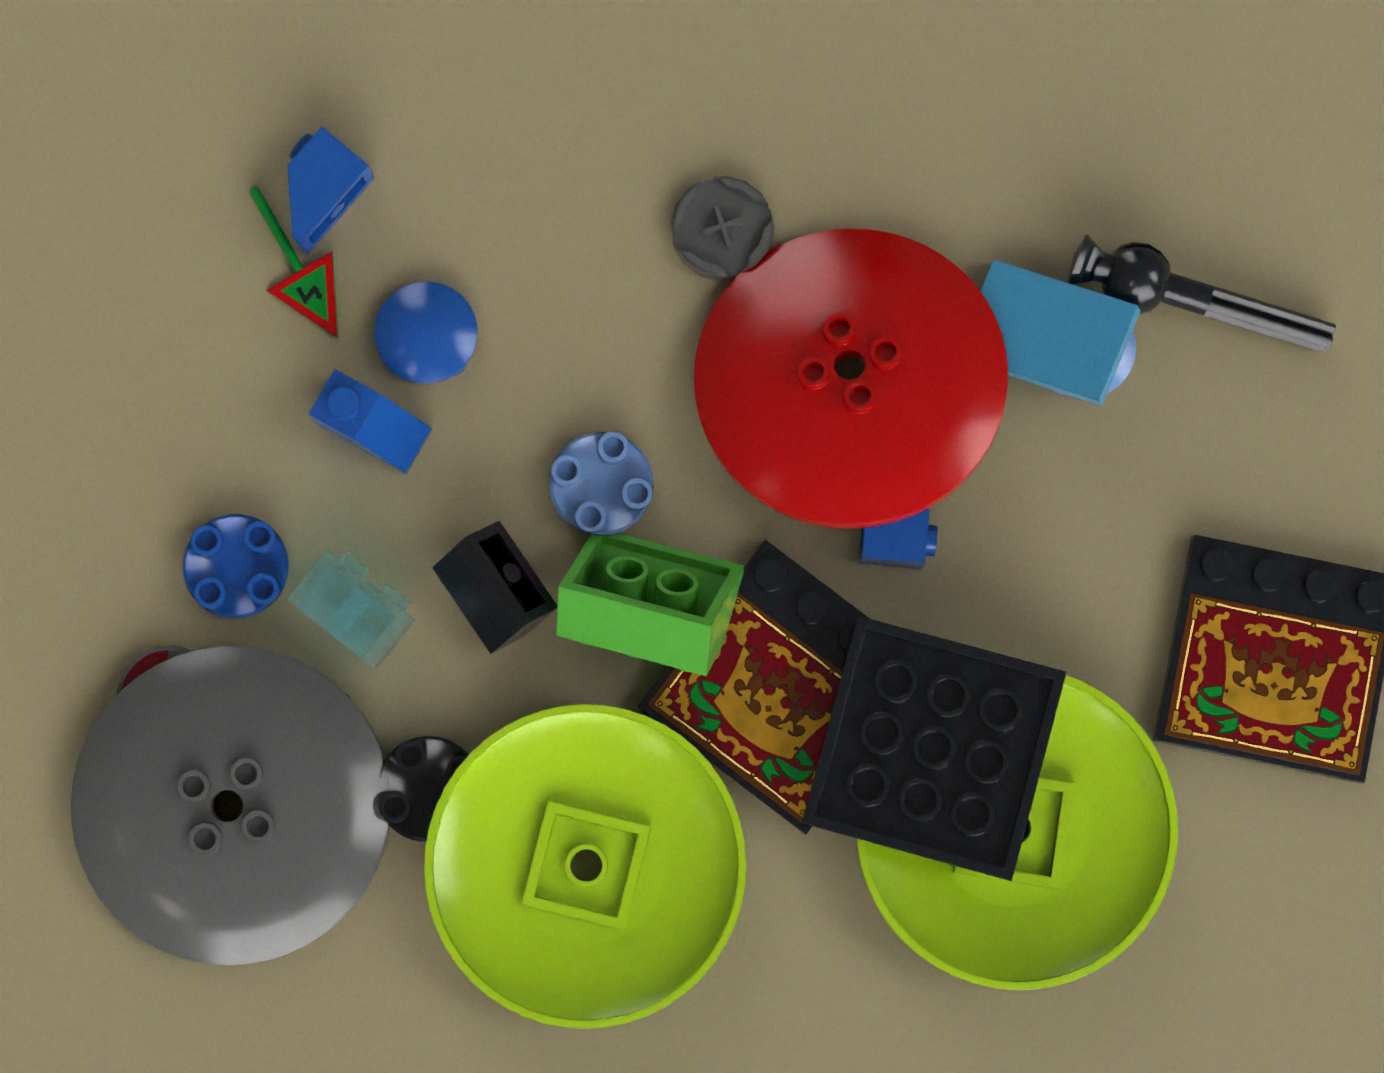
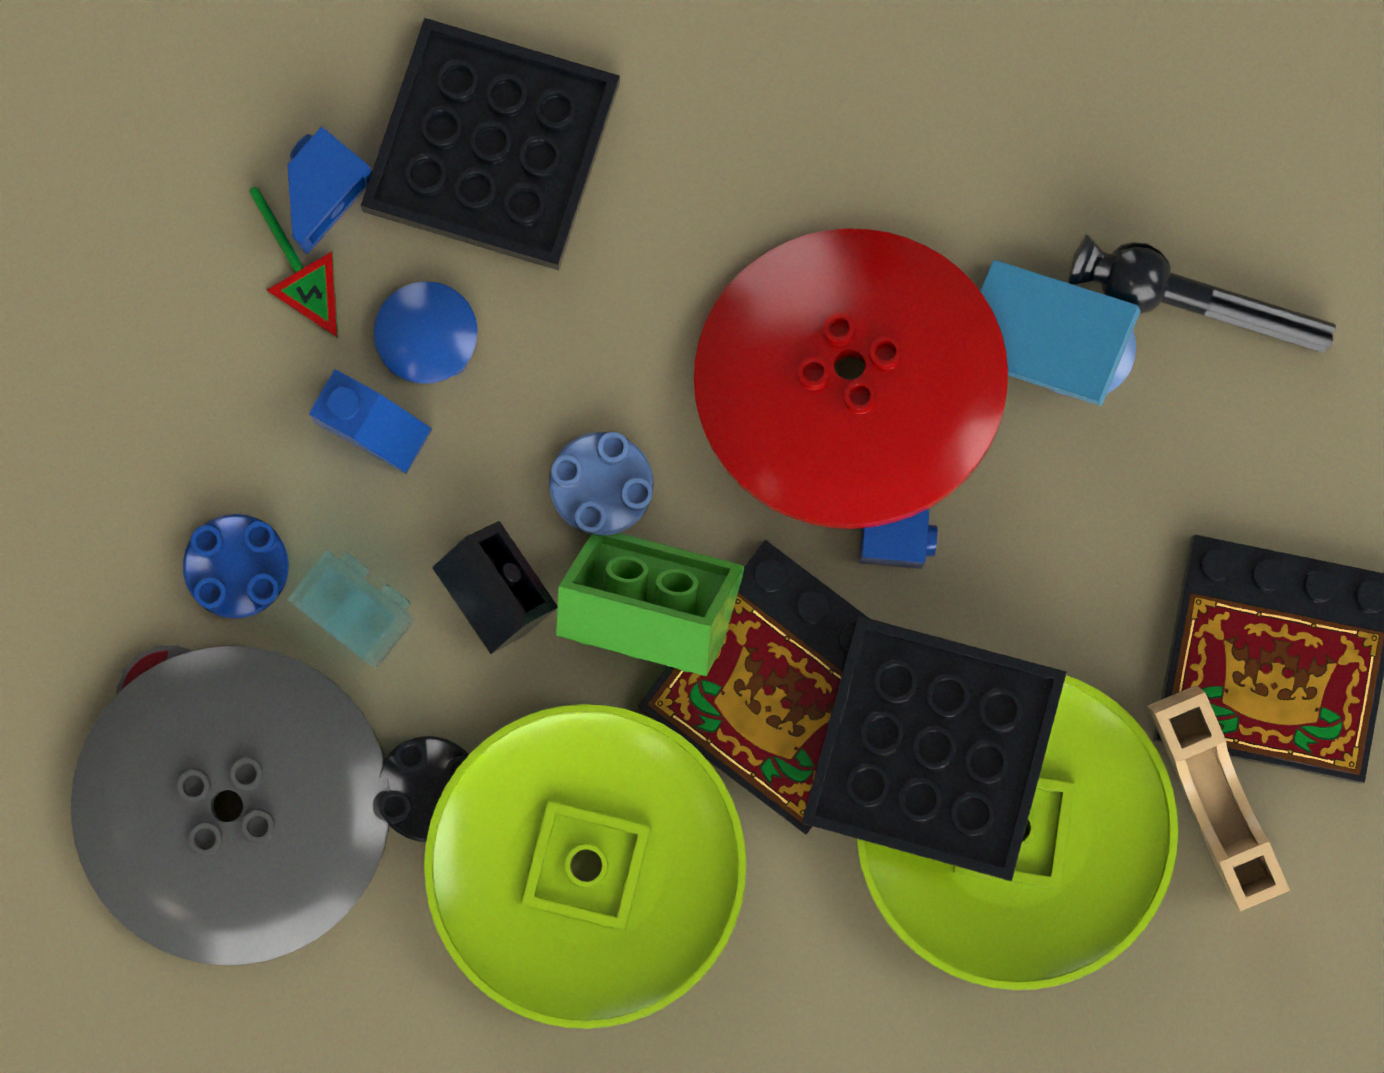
(491, 144): none -> black plate
(722, 227): dark grey tile -> none
(1217, 798): none -> tan arch

